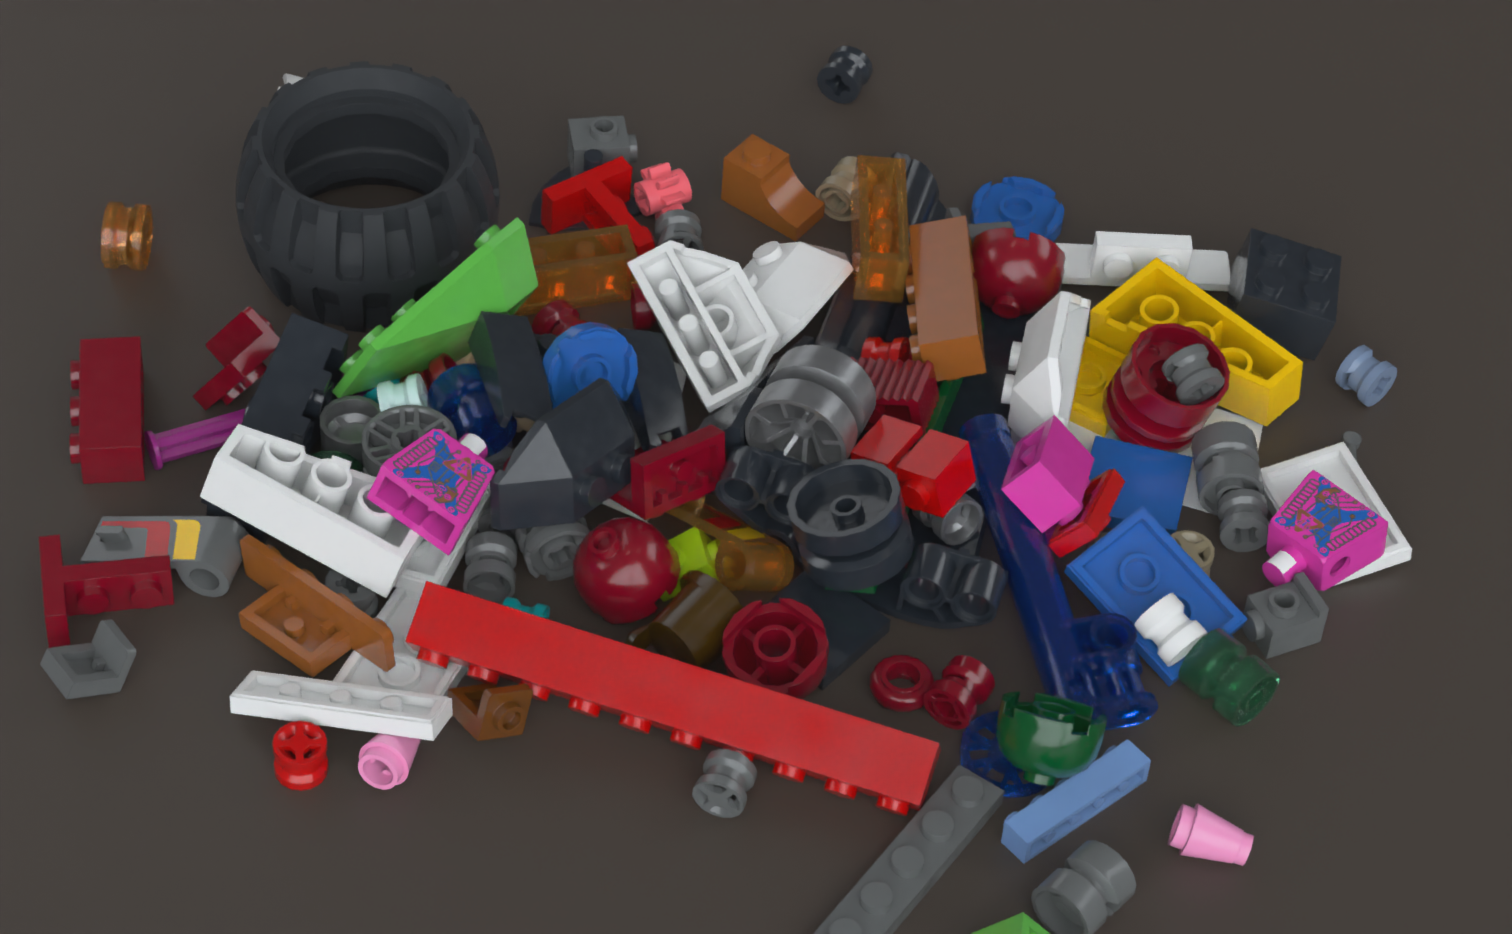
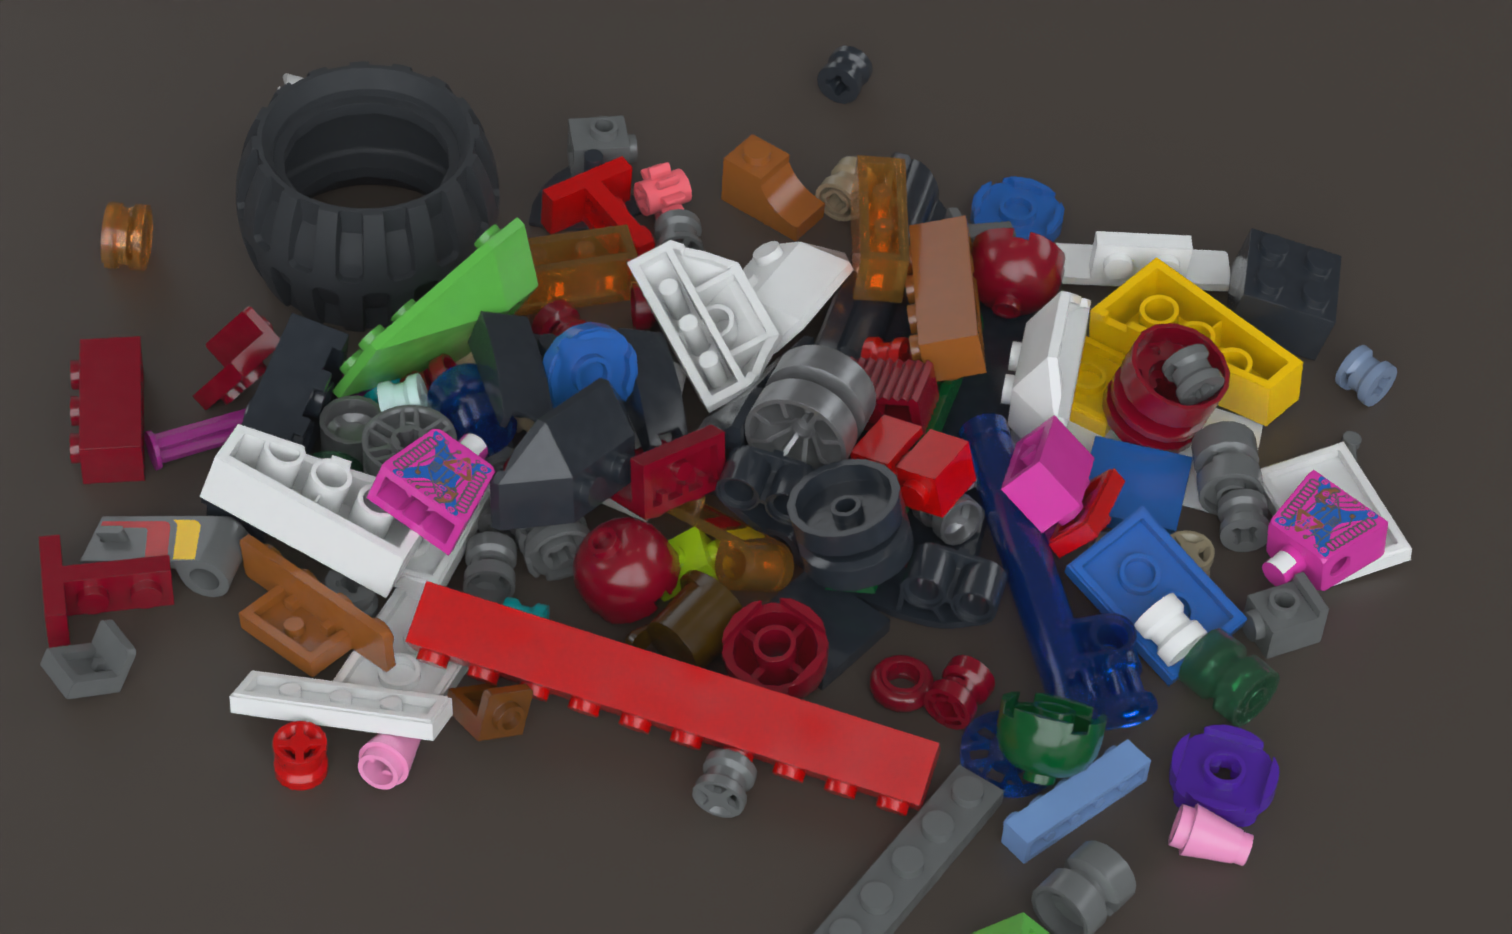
(1231, 748): none -> dark purple plate

